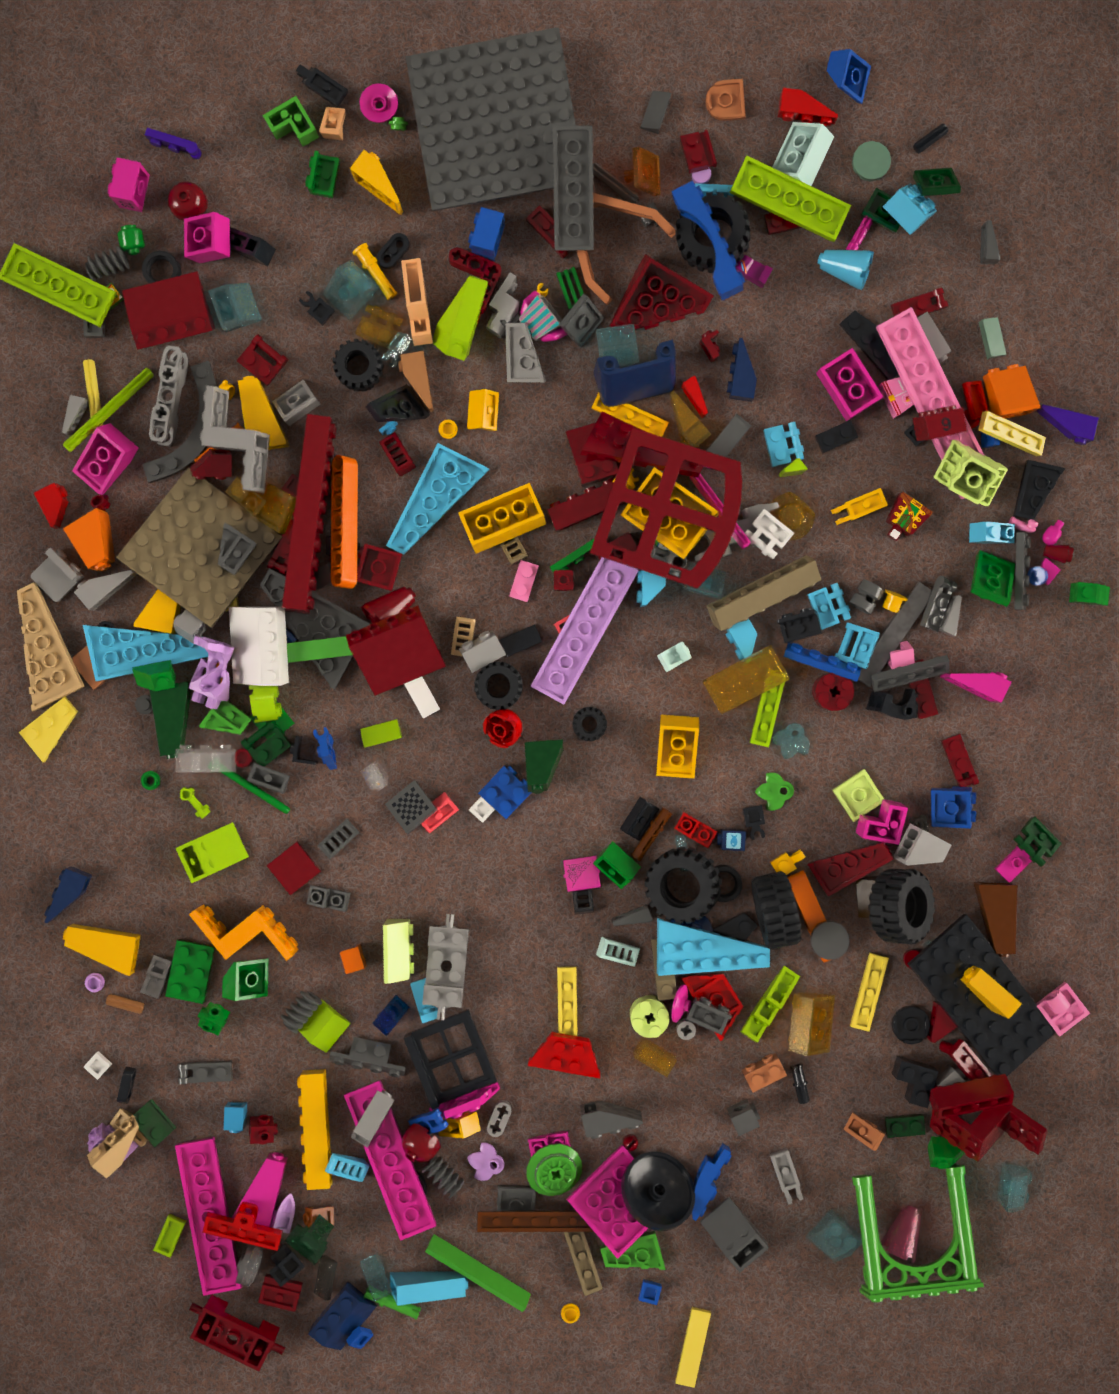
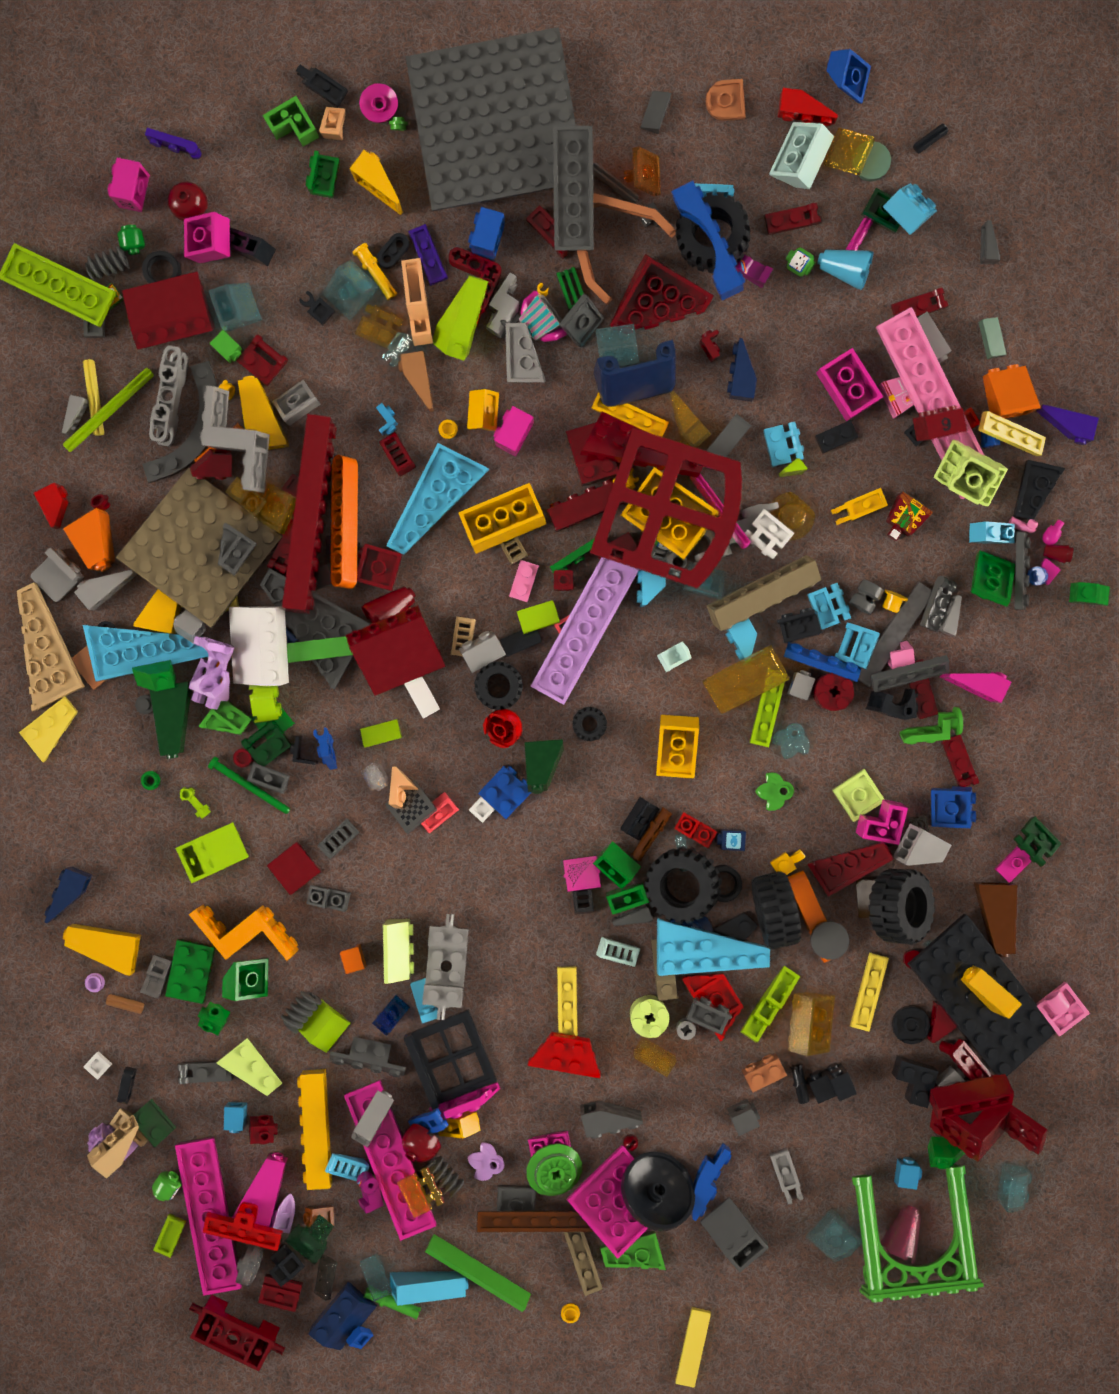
(104, 458): dark pink slope -> none
(166, 1185): none -> bright green head
(205, 759): clear brick -> none
(226, 346): none -> bright green brick
(250, 1067): none -> yellowish green wing
(353, 349): black tyre -> none
(371, 1192): none -> magenta leg
(397, 406): black wing -> none
(399, 783): none -> light nougat slope
(415, 1194): none -> plate
(428, 254): none -> dark purple tile
(495, 1116): light grey beam -> none
(513, 431): none -> dark pink brick
(538, 616): none -> lime slope
(626, 898): none -> green slope
(650, 1292): blue plate -> none
(680, 1003): dark pink dish -> none
(693, 392): red slope -> none
(698, 151): dark red plate -> none
(702, 177): lavender tile -> none
(754, 818): black plate -> none
(790, 199): lime plate -> none
(800, 262): none -> head
(801, 685): none -> light grey brick
(831, 1083): none -> black brick
(849, 151): none -> clear yellow plate
(864, 1131): nougat slope -> none
(869, 341): black wing -> none
(905, 1125): dark green plate -> none
(907, 1173): none -> dark azure brick
(931, 734): none -> bright green piece
(936, 181): dark green tile -> none
(975, 399): red plate -> none

